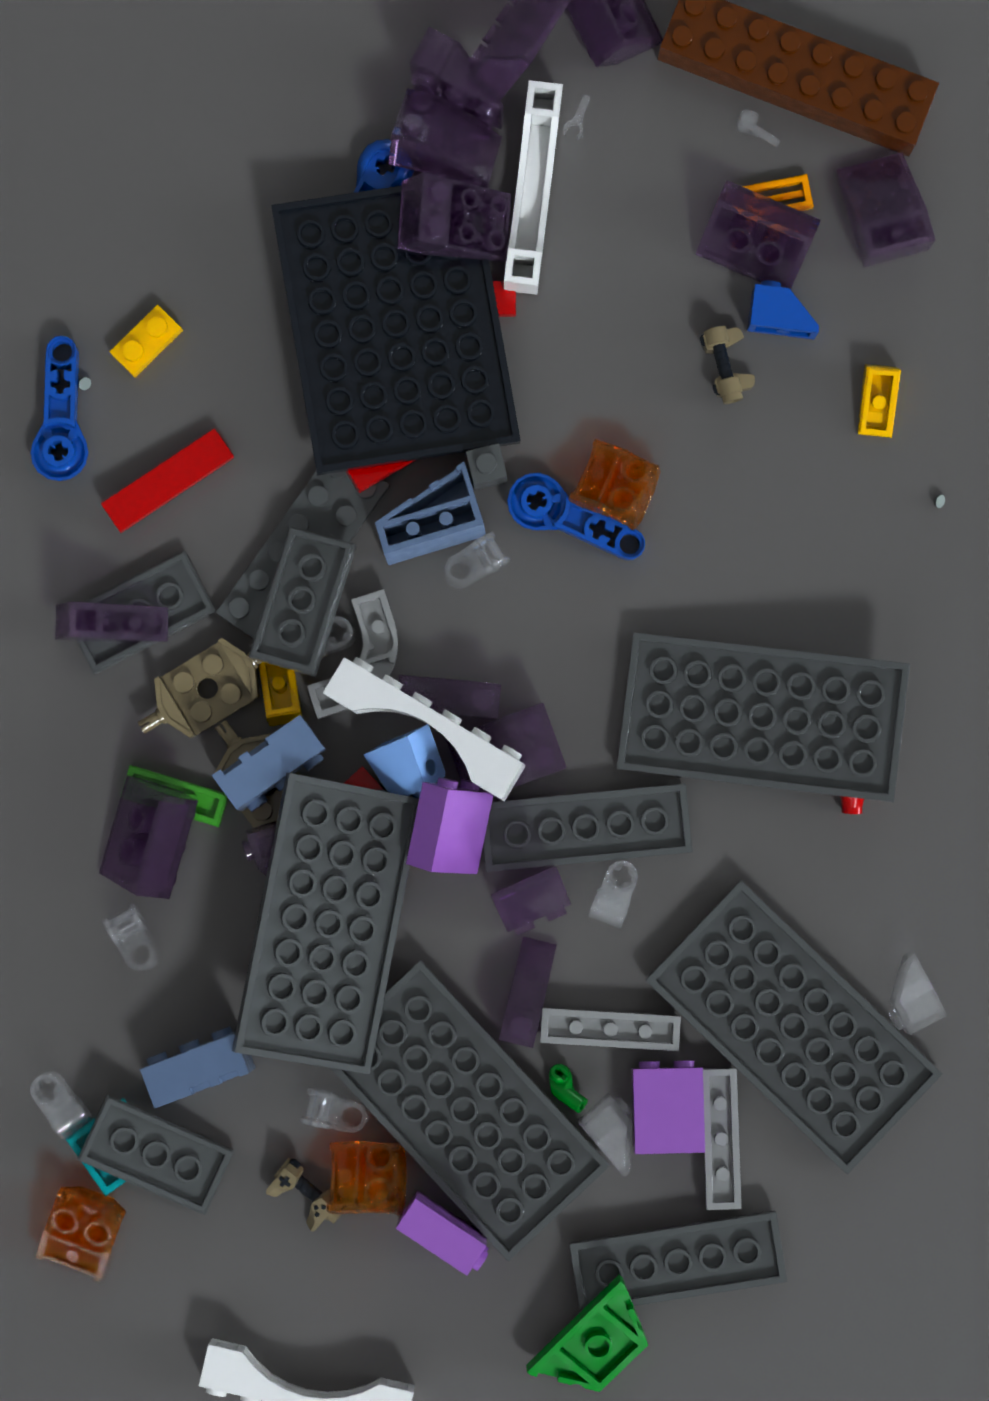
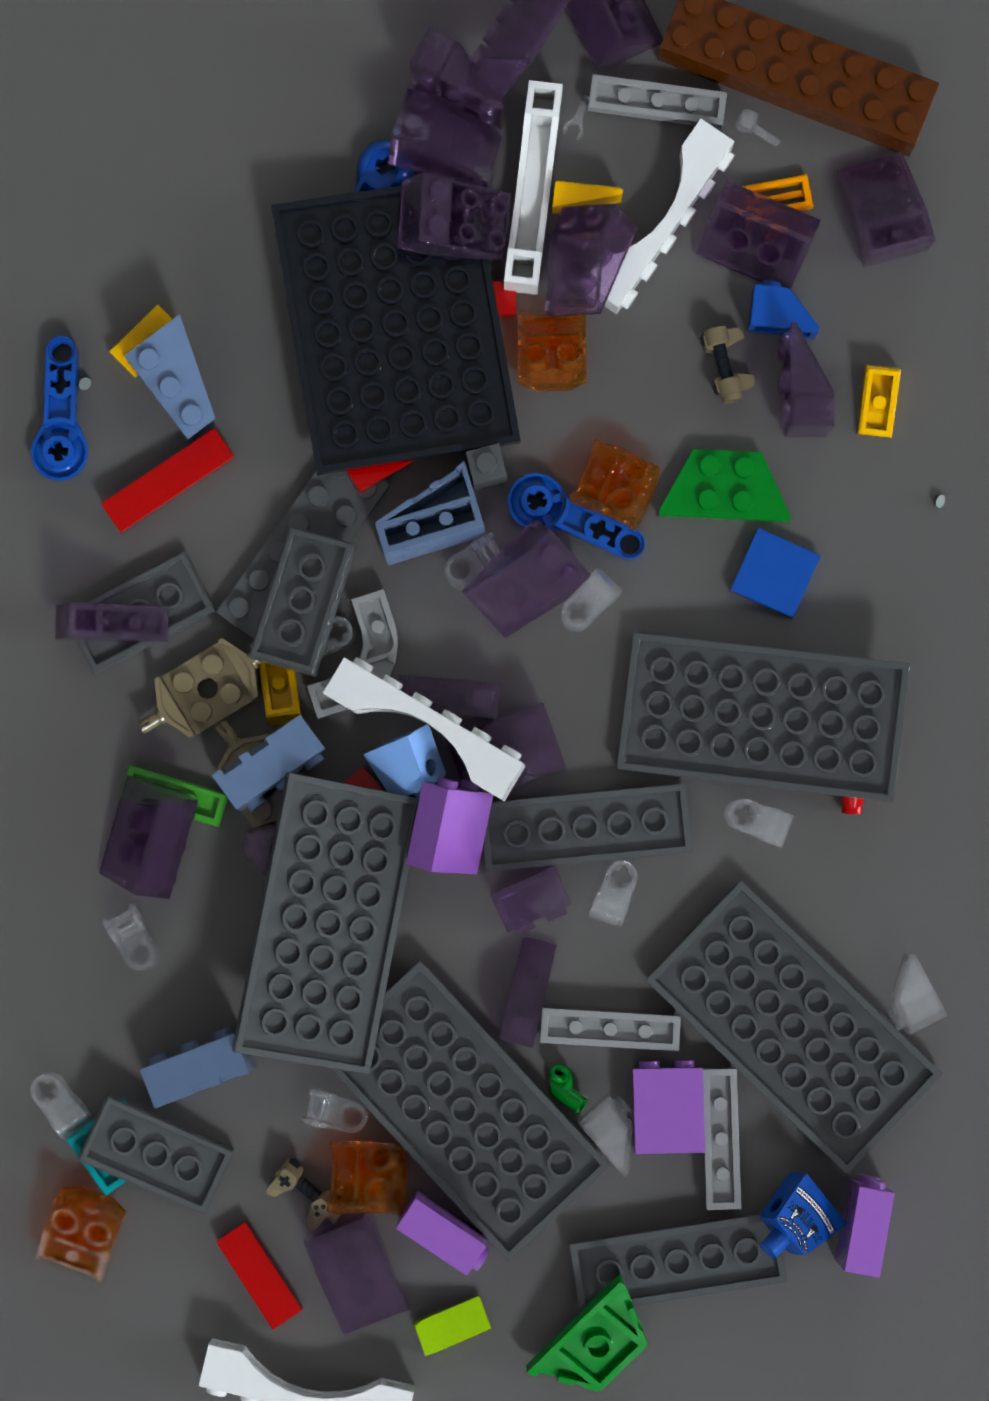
(172, 377): none -> sand blue wedge
(259, 1275): none -> red tile
(356, 1272): none -> clear purple slope
(451, 1325): none -> lime slope
(526, 579): none -> clear purple slope
(551, 351): none -> clear orange slope
(583, 194): none -> yellow slope
(586, 258): none -> clear purple slope
(593, 597): none -> clear piece
(656, 101): none -> light grey plate
(700, 159): none -> white arch
(725, 488): none -> green wing
(763, 823): none -> clear piece
(775, 573): none -> blue tile
(798, 1217): none -> blue torso
(806, 390): none -> clear purple slope
(867, 1226): none -> medium lavender brick

